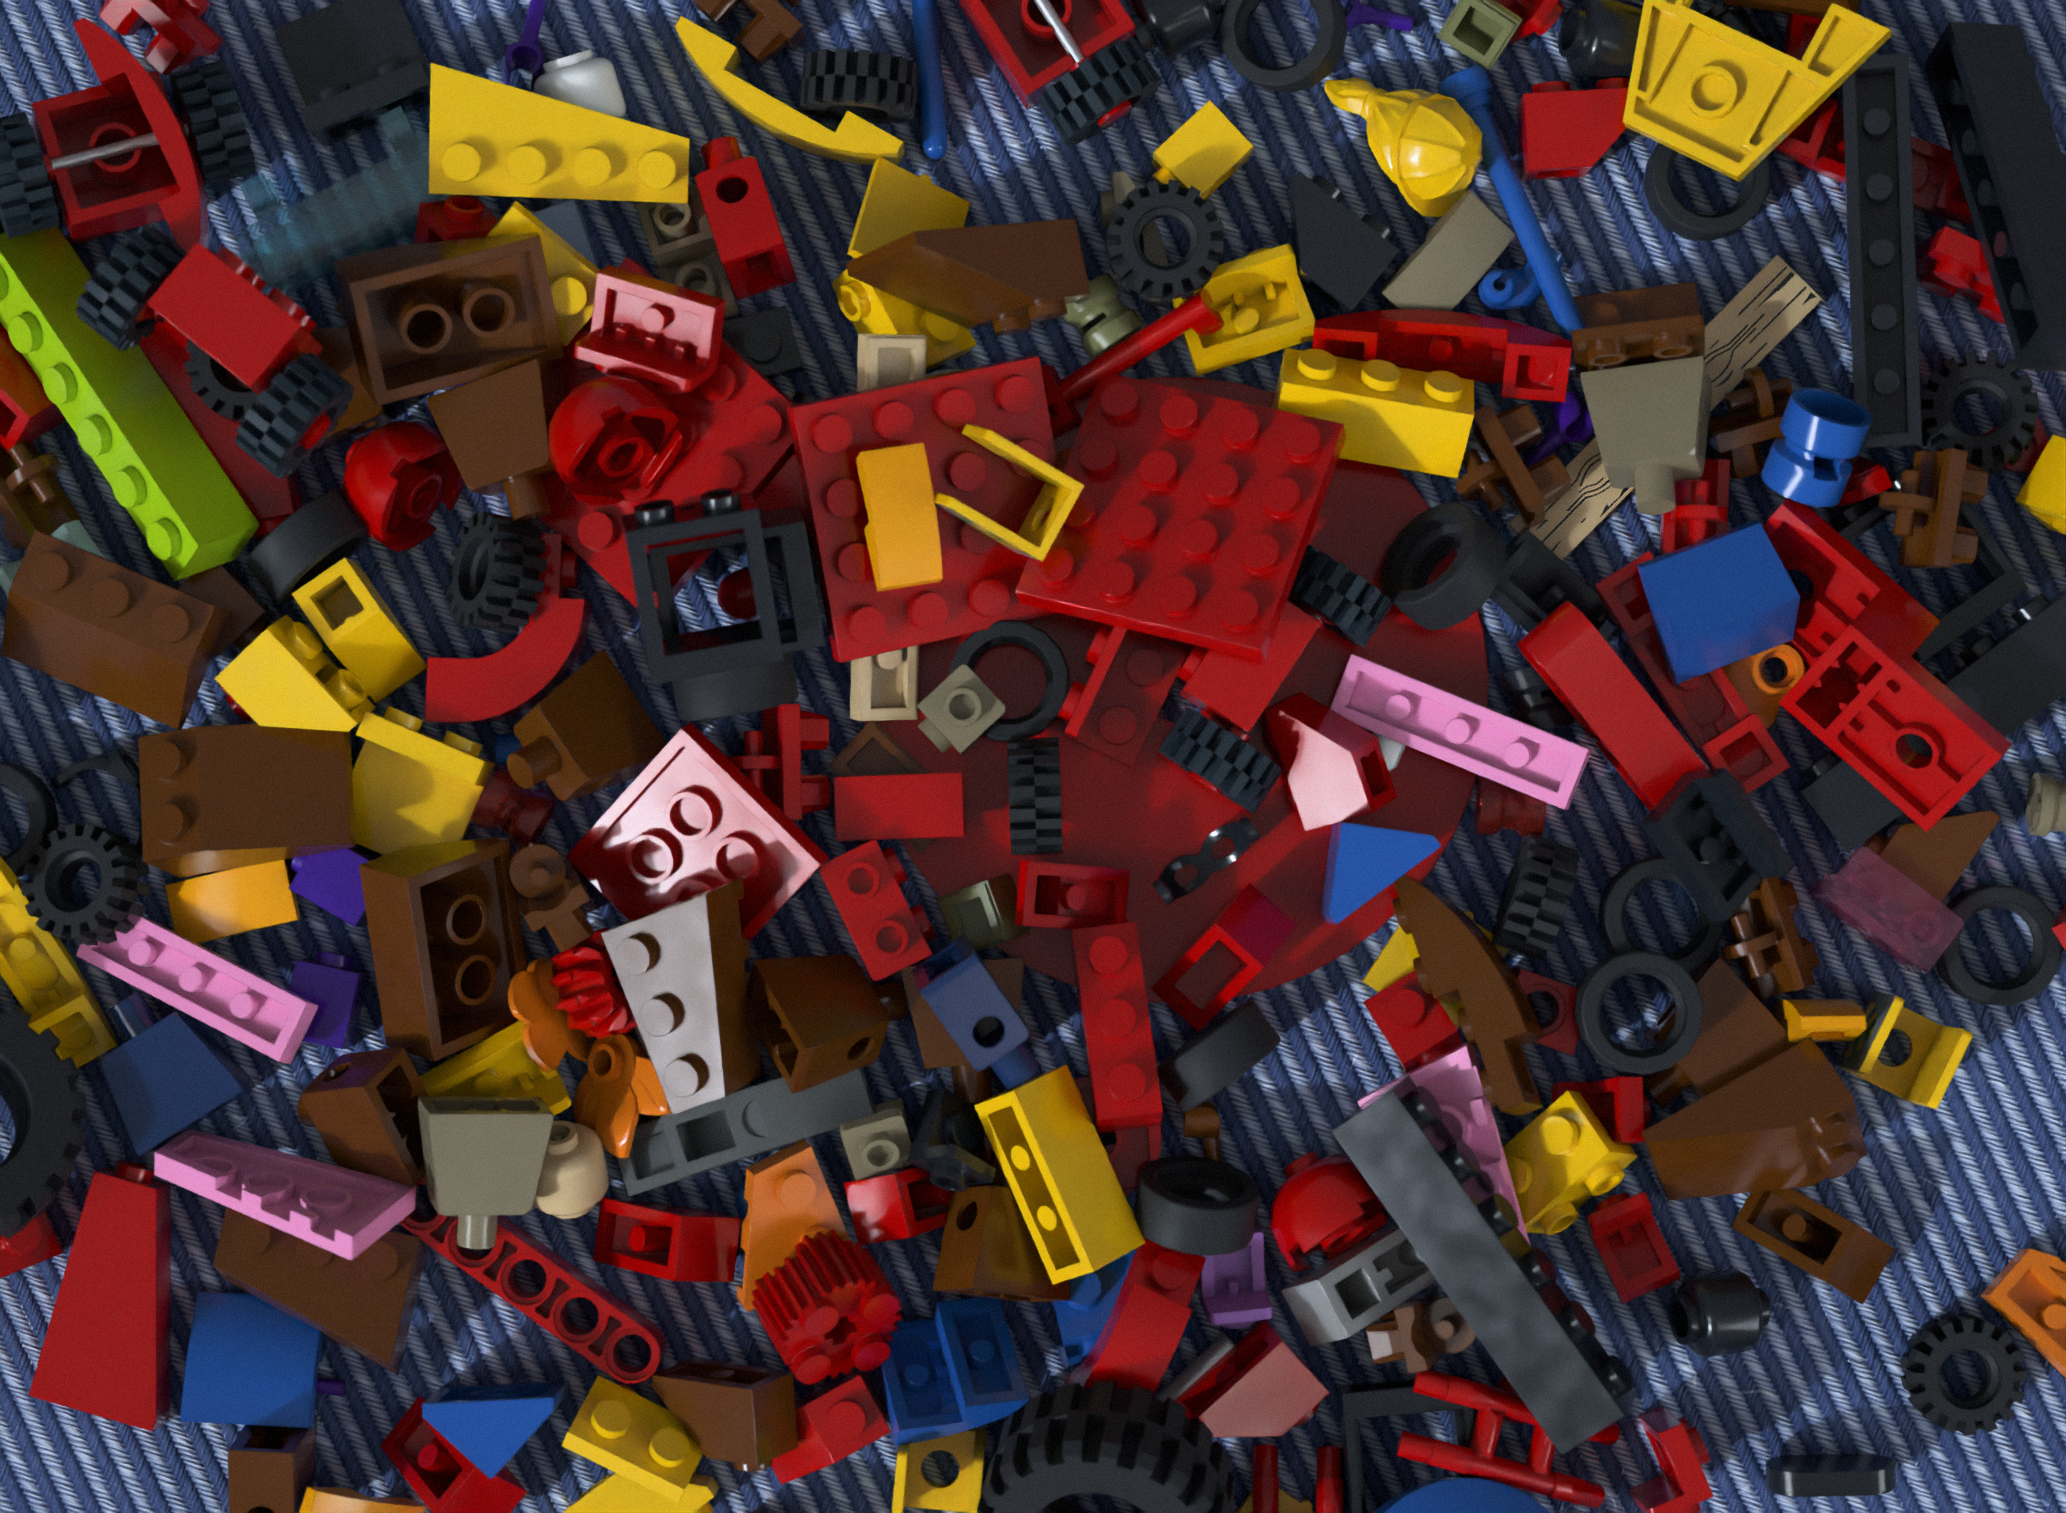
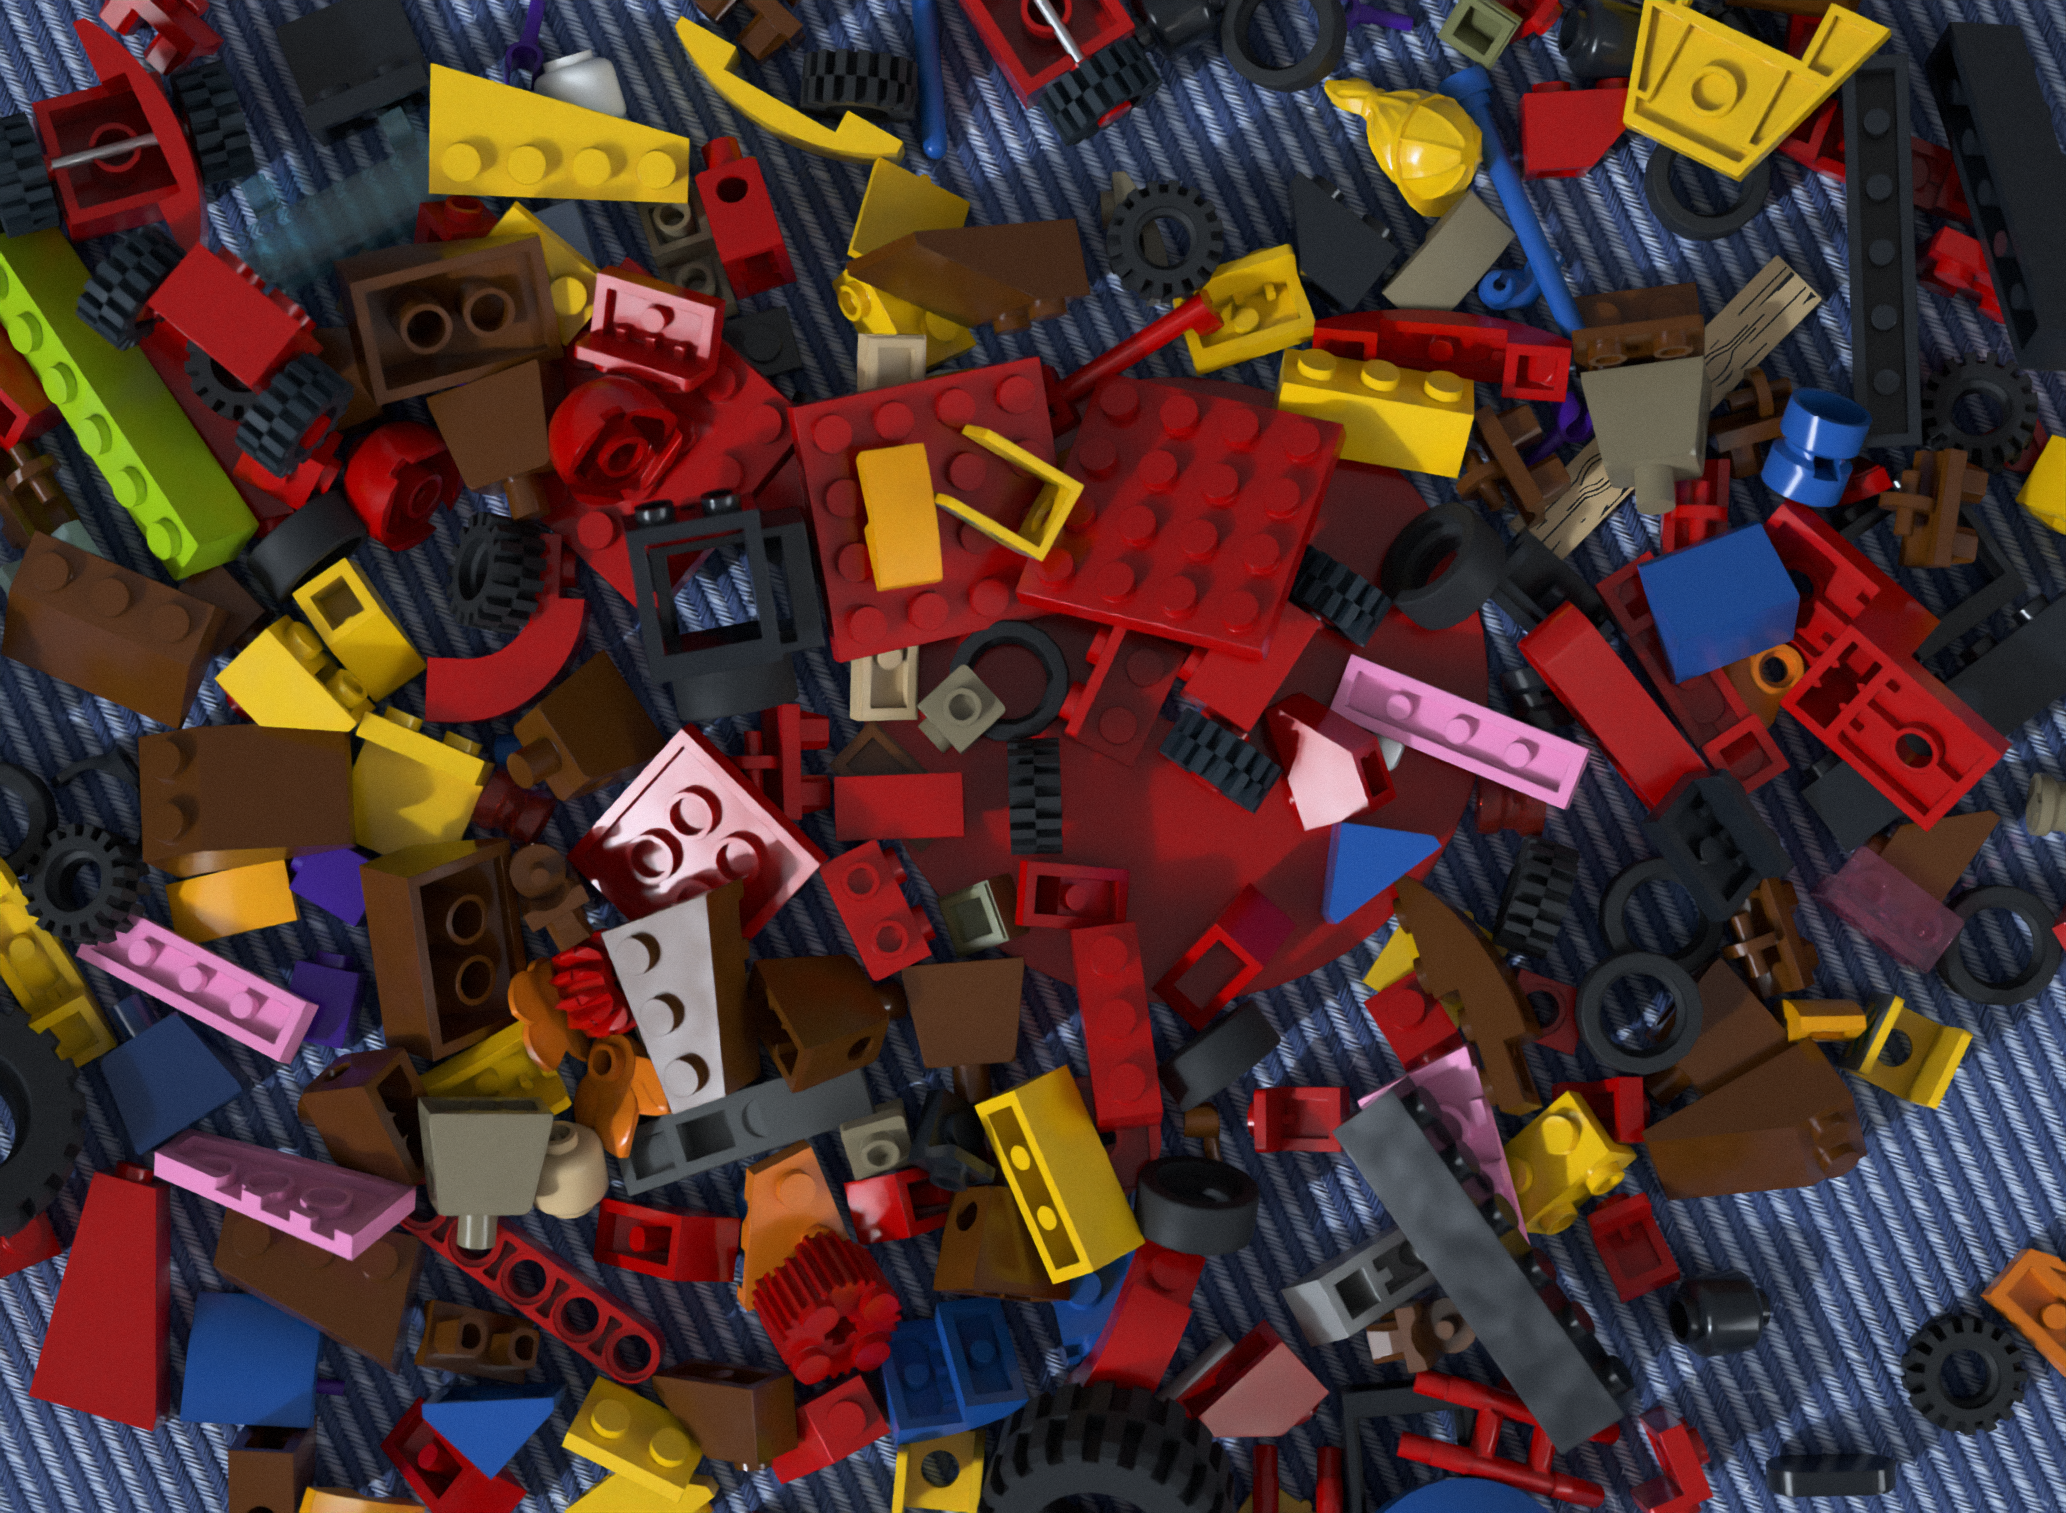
(295, 489): none -> red bracket
(477, 1343): none -> reddish brown hips
(737, 596): red hinge -> none
(961, 994): dark blue torso -> none
(1102, 303): olive wheel -> none
(1202, 152): yellow brick -> none
(1234, 1286): medium lavender bracket -> none
(1242, 835): black cap -> none
(1297, 1118): none -> red bracket
(1323, 1209): red cylinder -> none
(1814, 1240): reddish brown slope -> none

